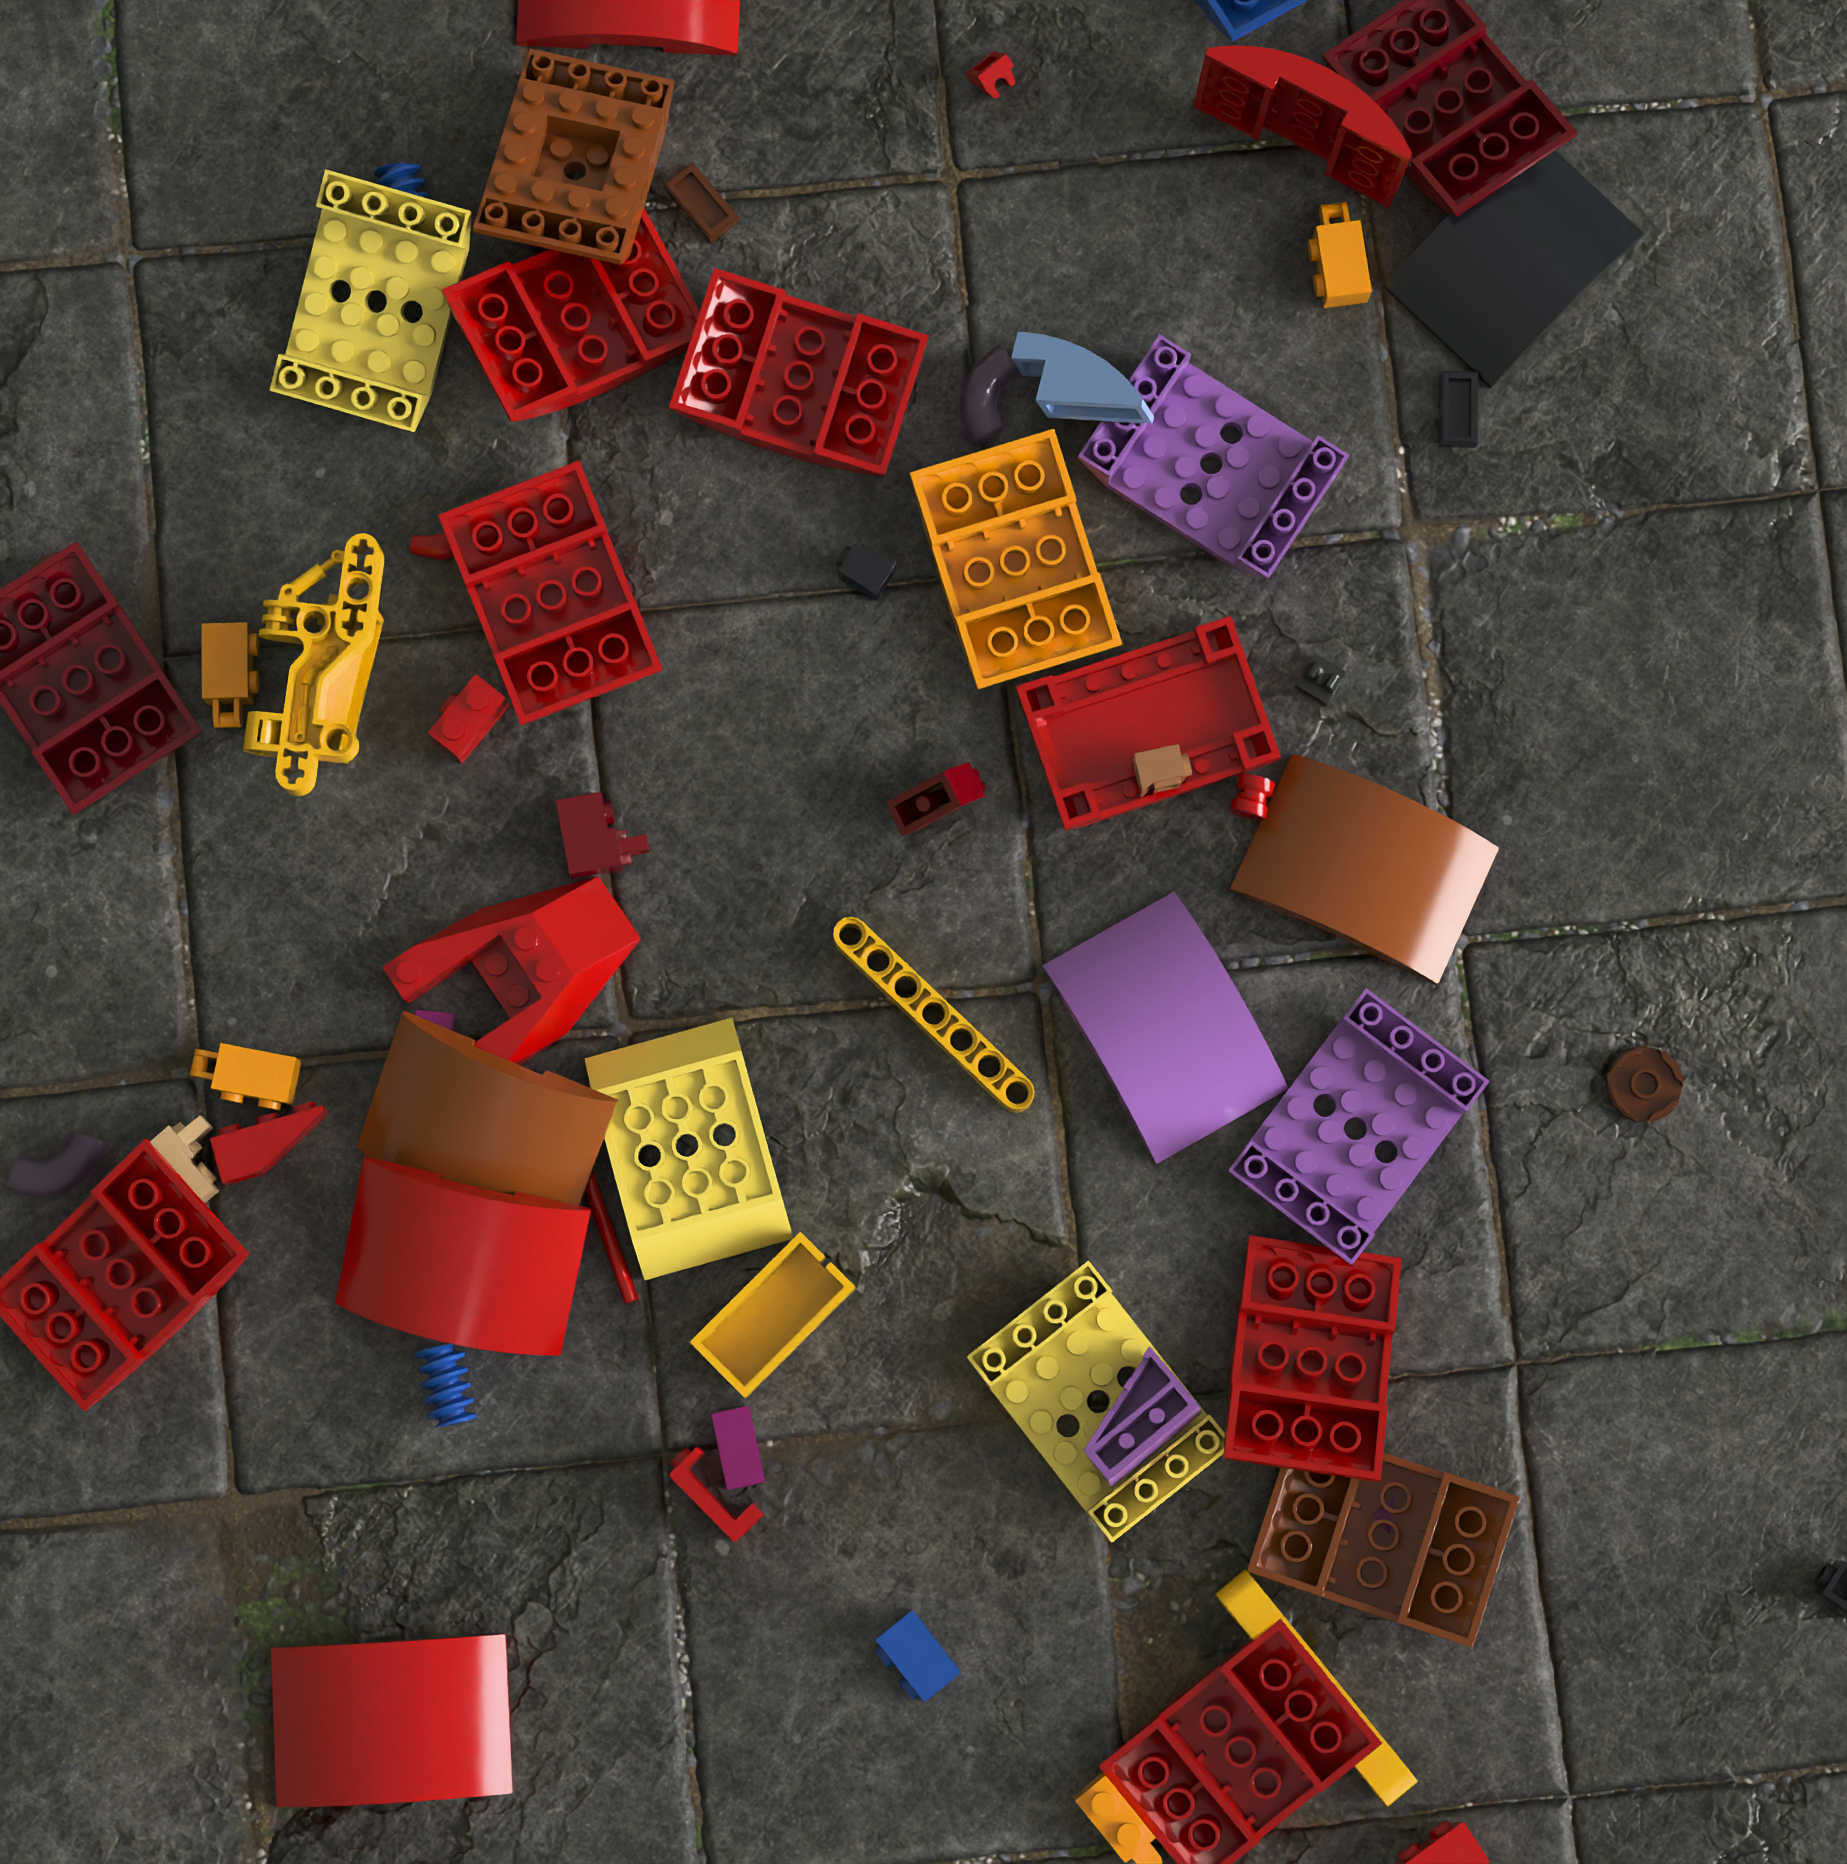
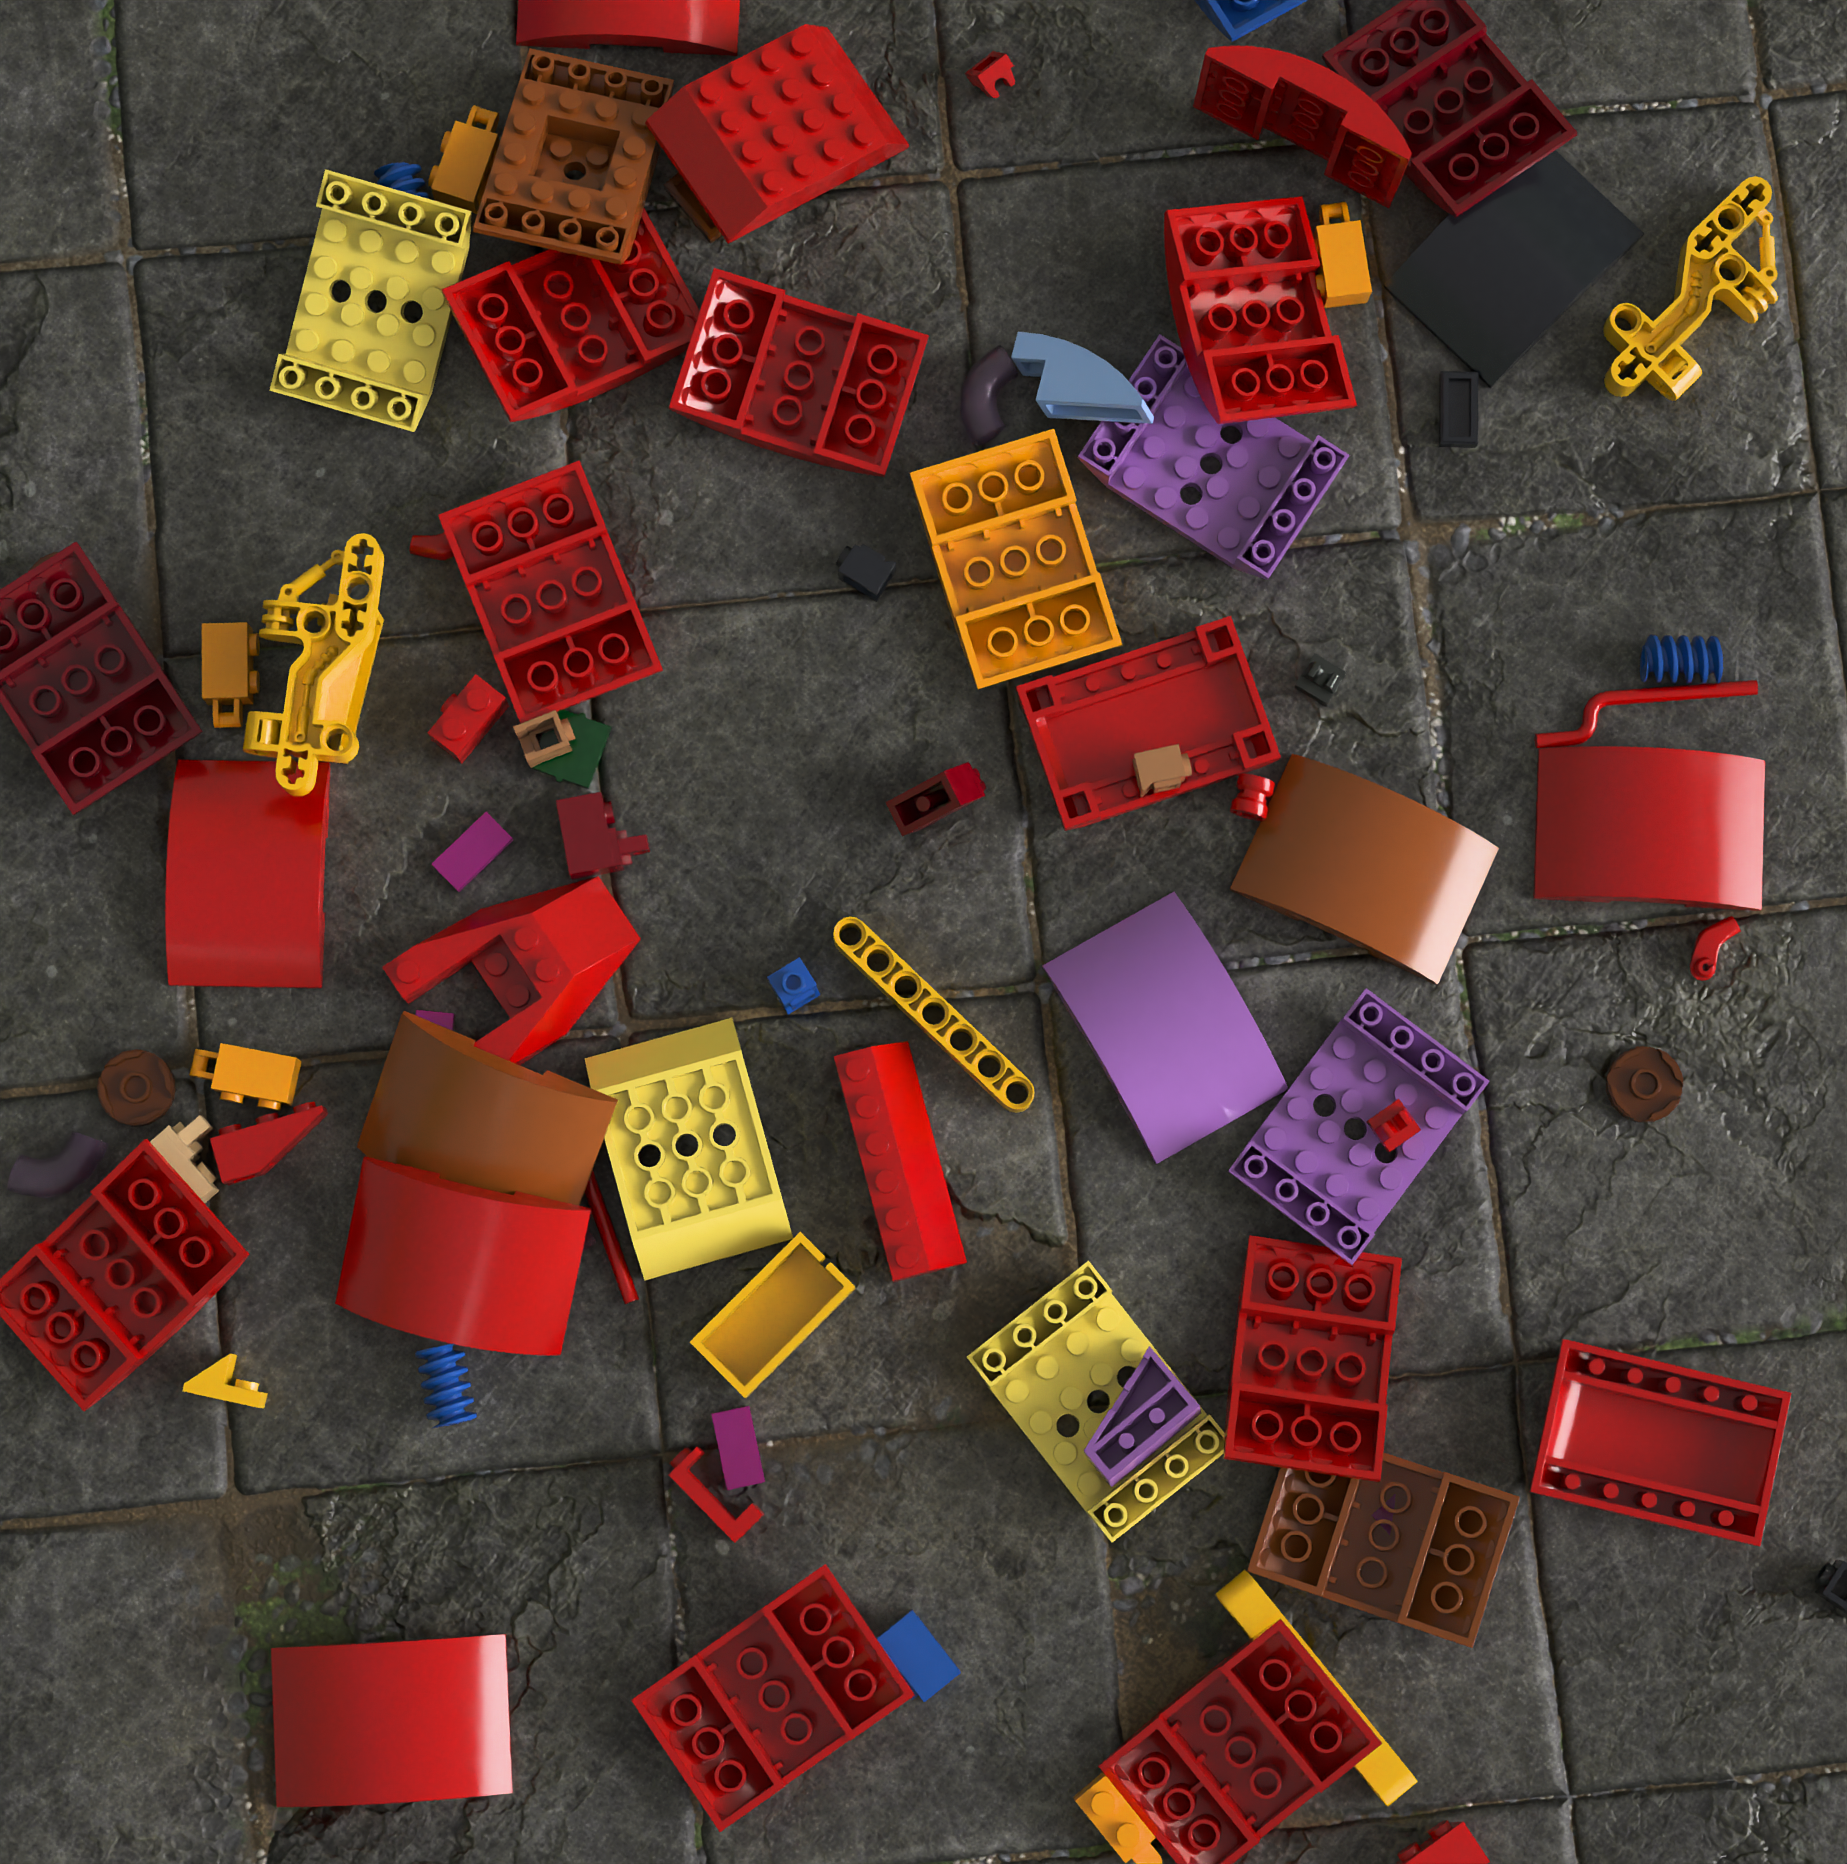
(136, 1088): none -> reddish brown tile
(216, 1382): none -> yellow slope
(245, 877): none -> red slope
(466, 161): none -> light orange brick
(472, 851): none -> magenta tile
(530, 729): none -> medium nougat window
(587, 748): none -> dark green piece
(772, 1697): none -> red slope
(774, 130): none -> red slope
(793, 985): none -> blue window
(900, 1160): none -> red slope
(1253, 311): none -> red slope
(1393, 1125): none -> red tile
(1638, 696): none -> red piece
(1649, 826): none -> red slope
(1656, 344): none -> yellow beam
(1660, 1443): none -> red slope
(1681, 658): none -> blue piece
(1707, 947): none -> red arm

